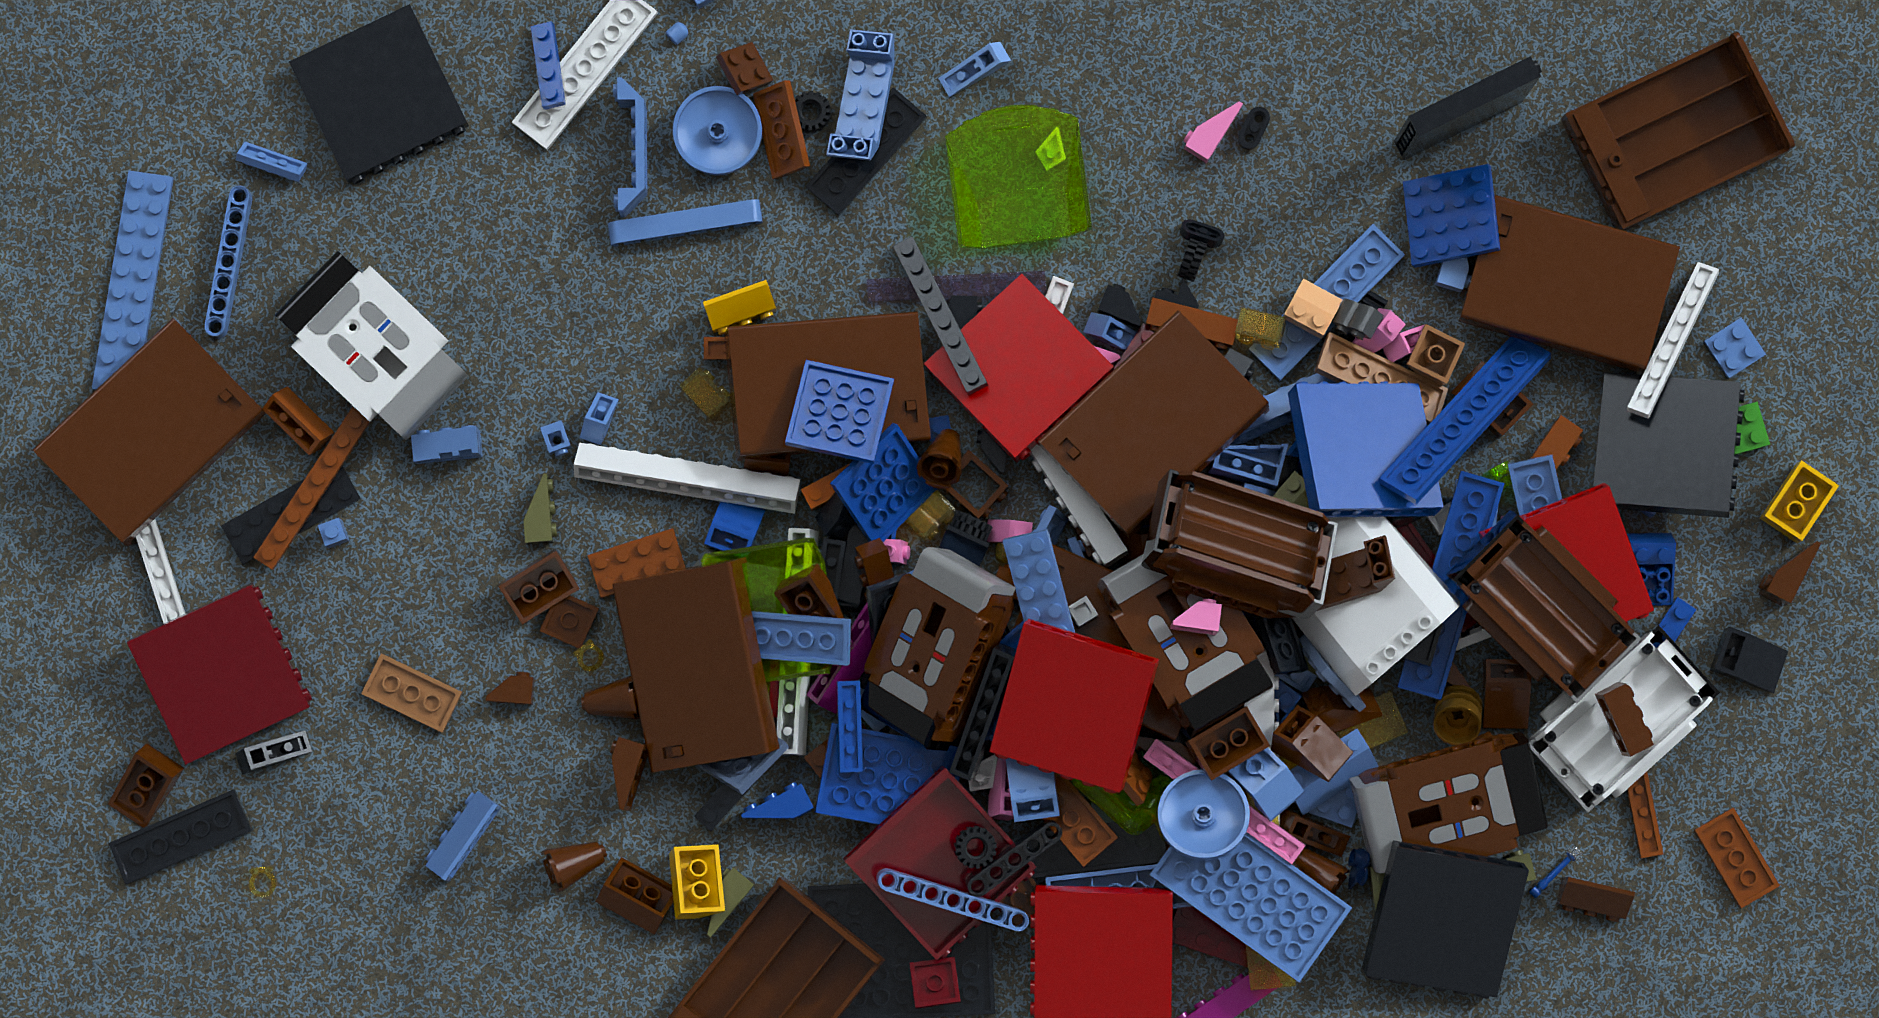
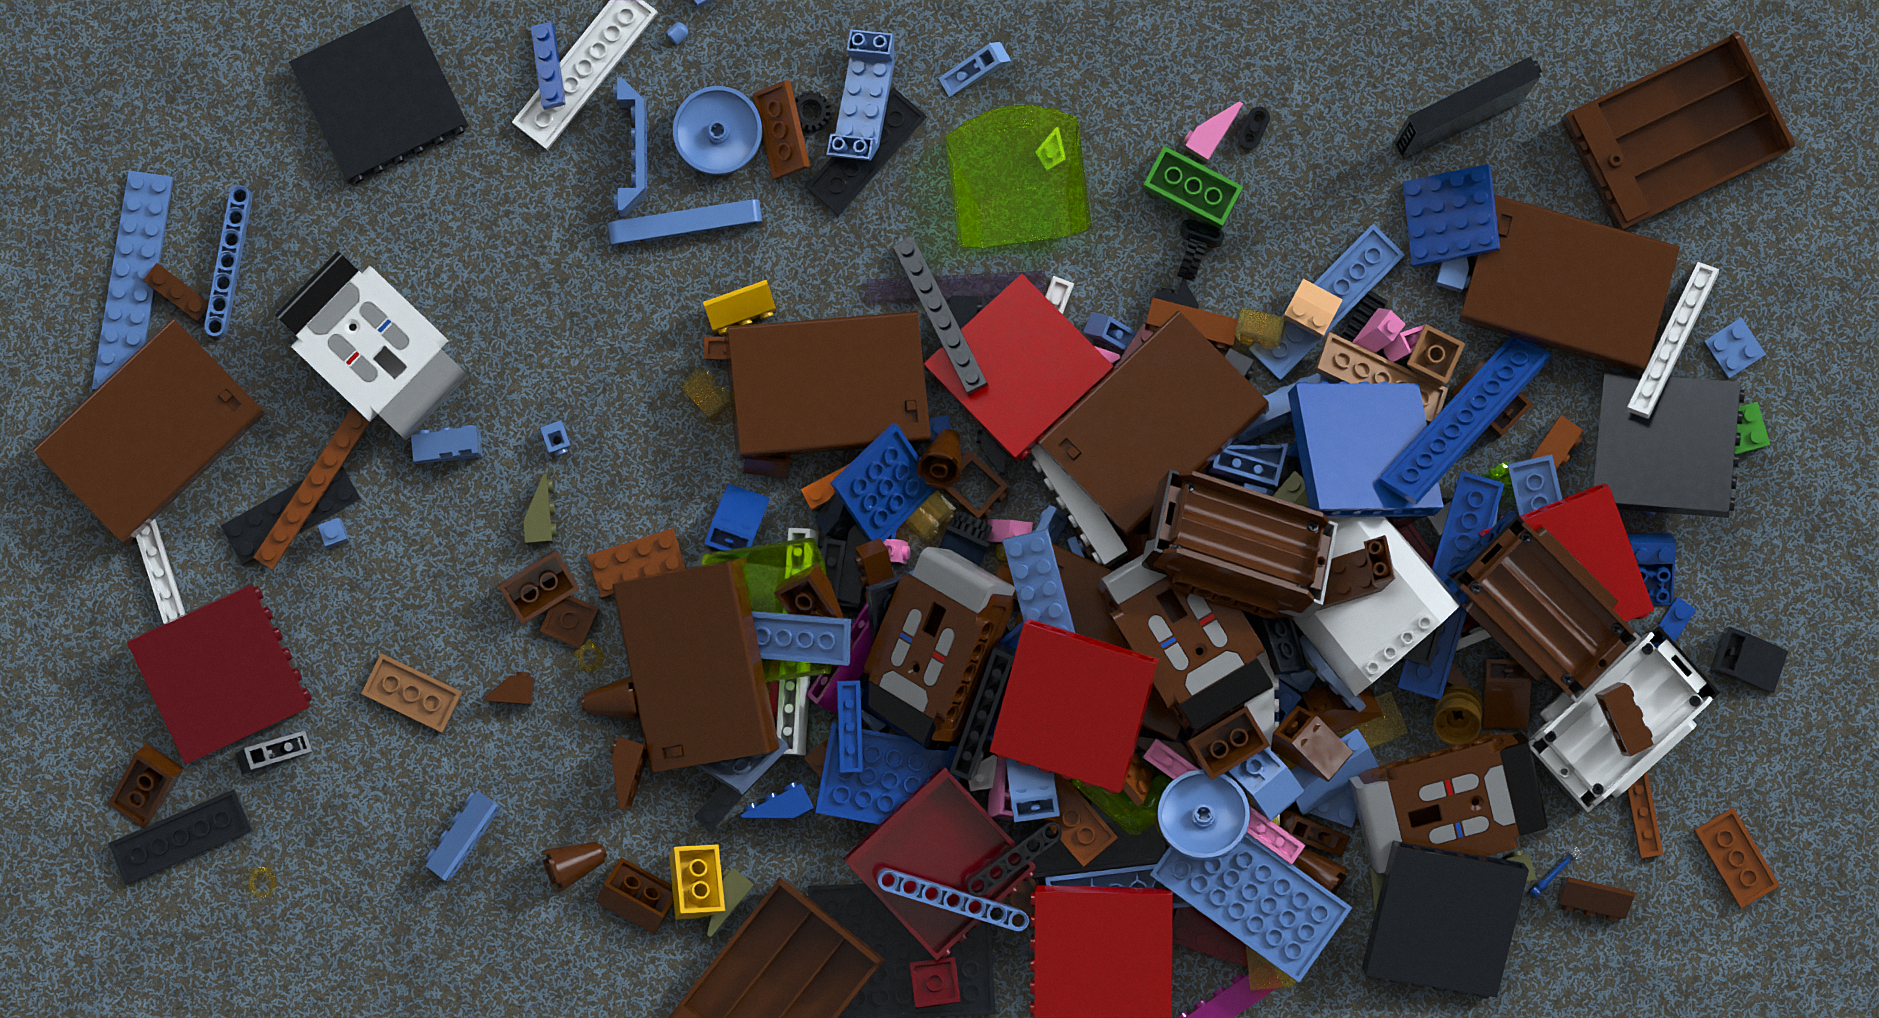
(176, 292): none -> reddish brown plate
(271, 161): medium blue plate -> none
(298, 420): dark orange brick -> none
(598, 418): medium blue slope -> none
(687, 478): white brick -> none
(744, 68): reddish brown plate -> none
(839, 411): plate -> none
(961, 847): black tyre -> none
(1082, 611): white plate -> none
(1119, 306): black slope -> none
(1192, 187): none -> bright green brick
(1200, 618): bright pink slope -> none
(1356, 319): dark grey brick -> none
(1358, 860): dark blue plate -> none
(1784, 581): reddish brown slope -> none
(1799, 501): yellow brick -> none

